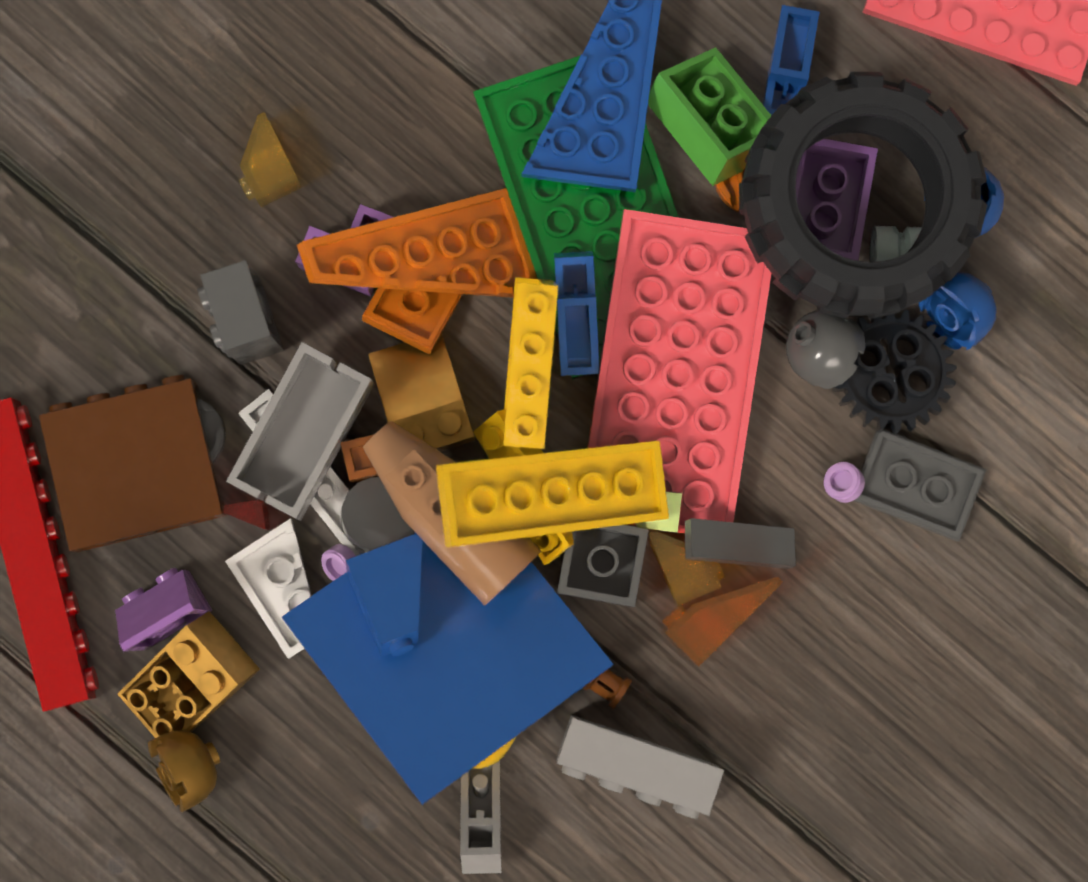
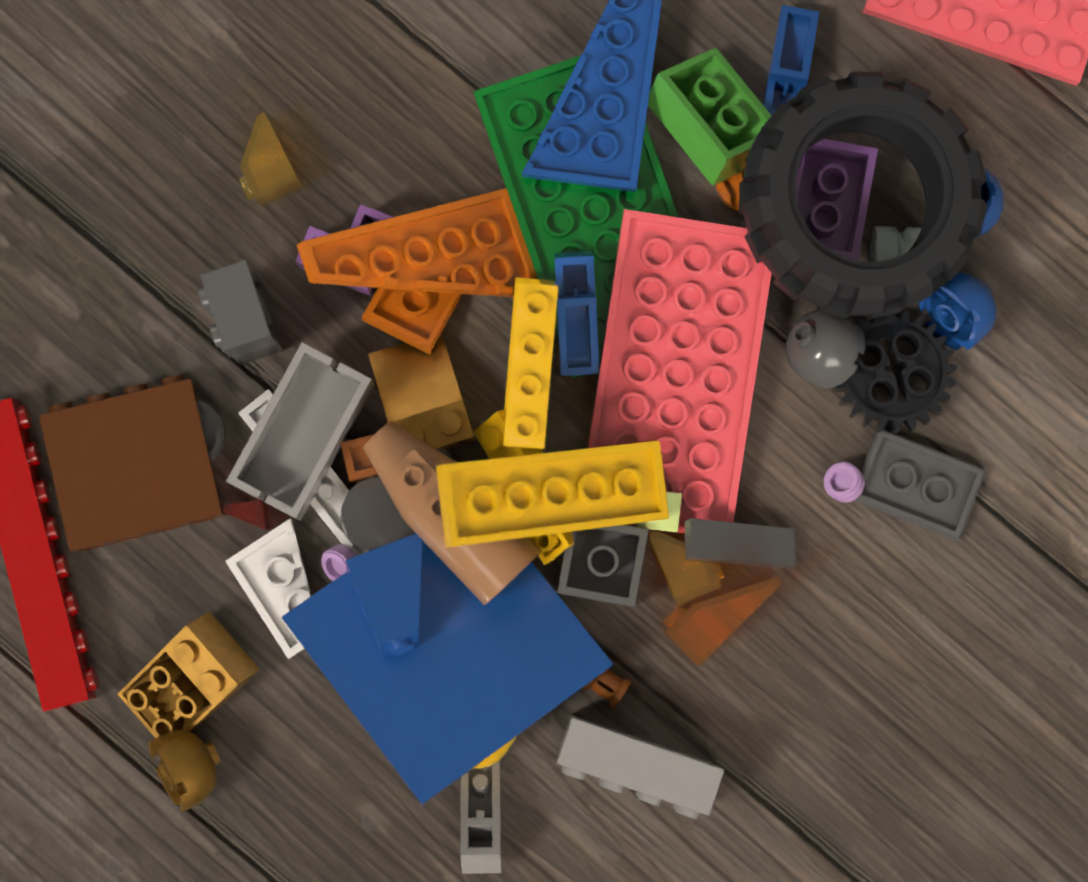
(160, 611): medium lavender slope -> none

